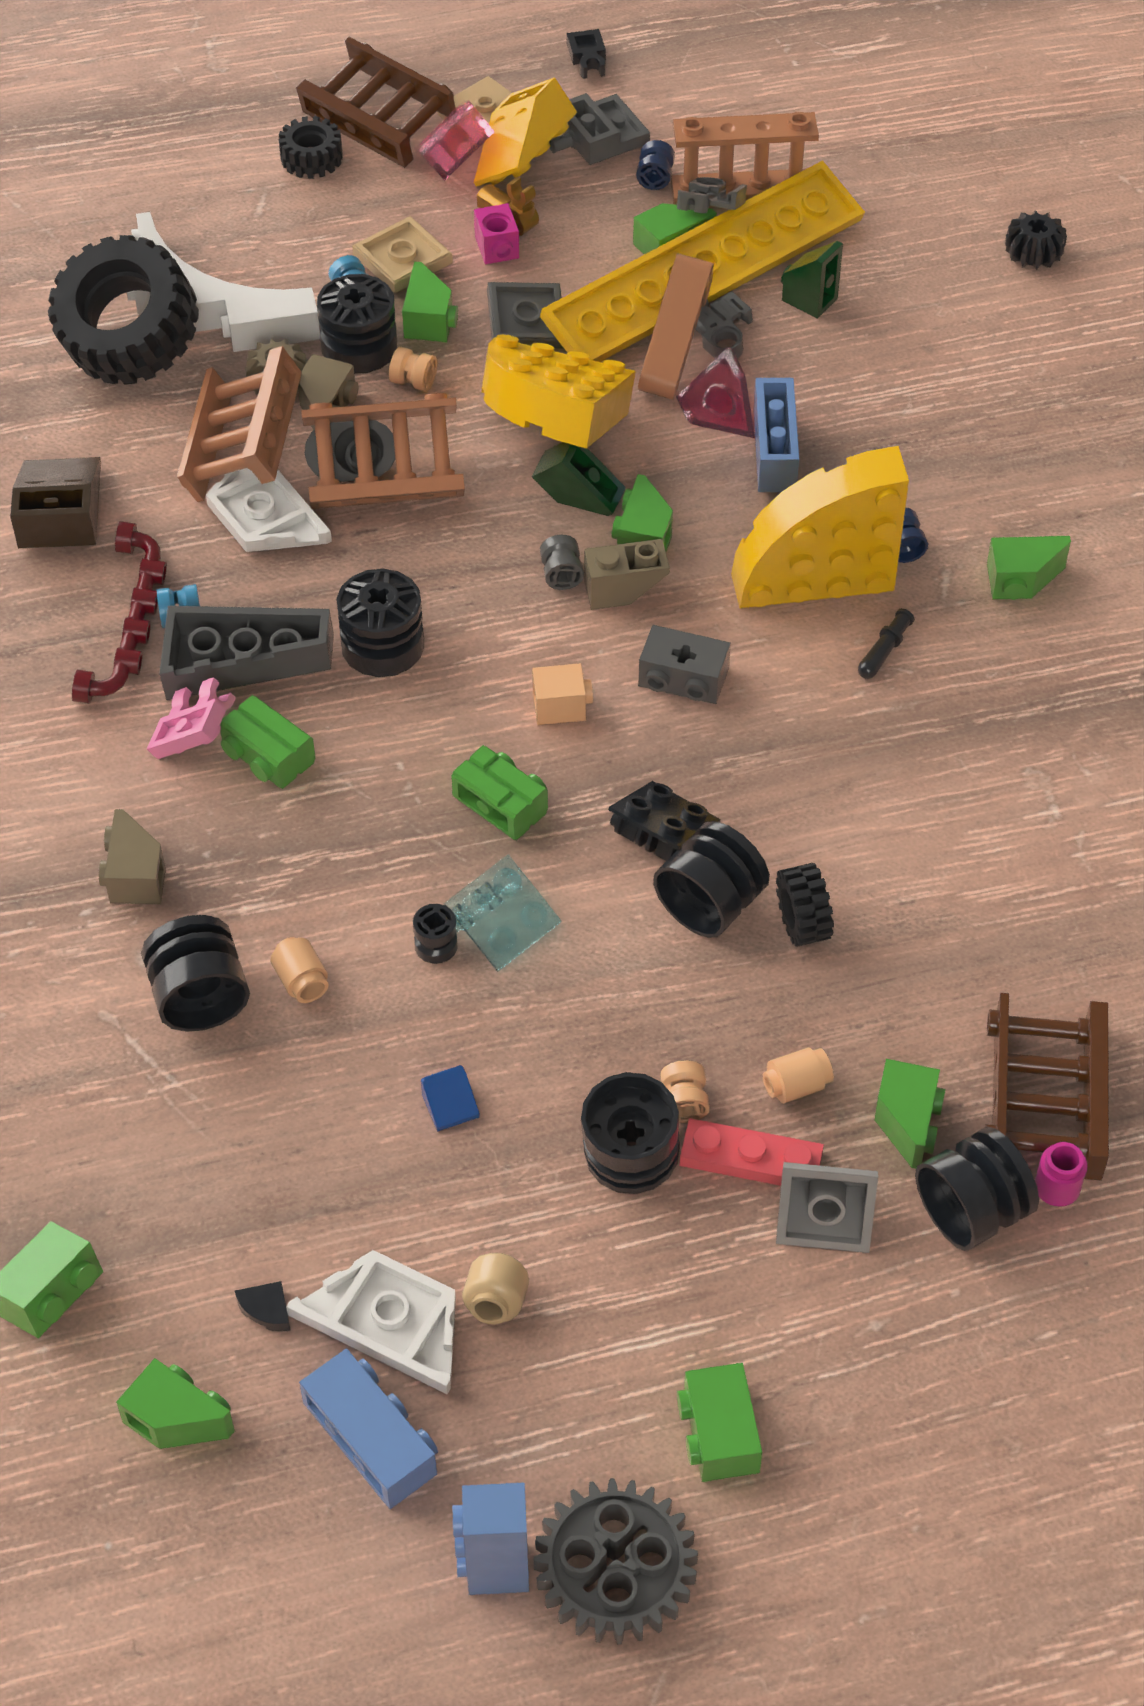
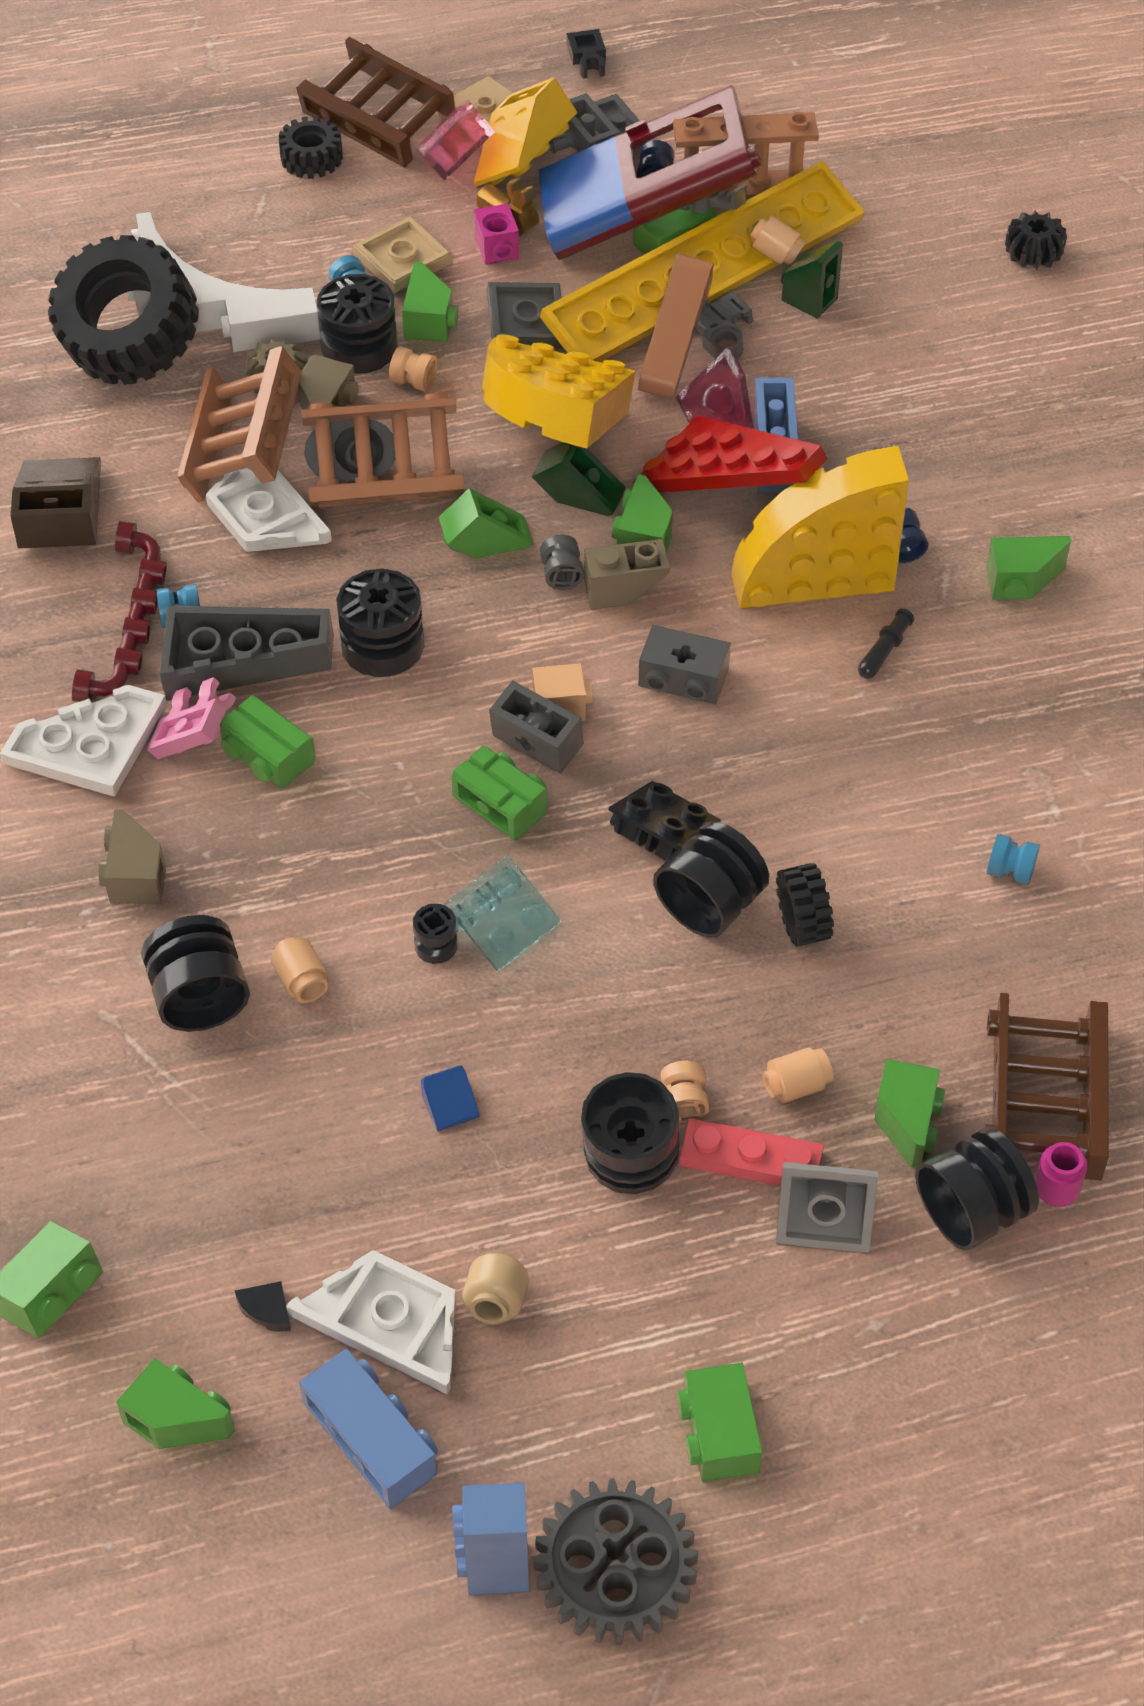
(88, 741): none -> white plate
(483, 526): none -> bright green slope
(536, 726): none -> dark grey brick
(598, 189): none -> piece
(730, 456): none -> red wing
(777, 240): none -> light nougat brick
(1009, 858): none -> dark azure wheel

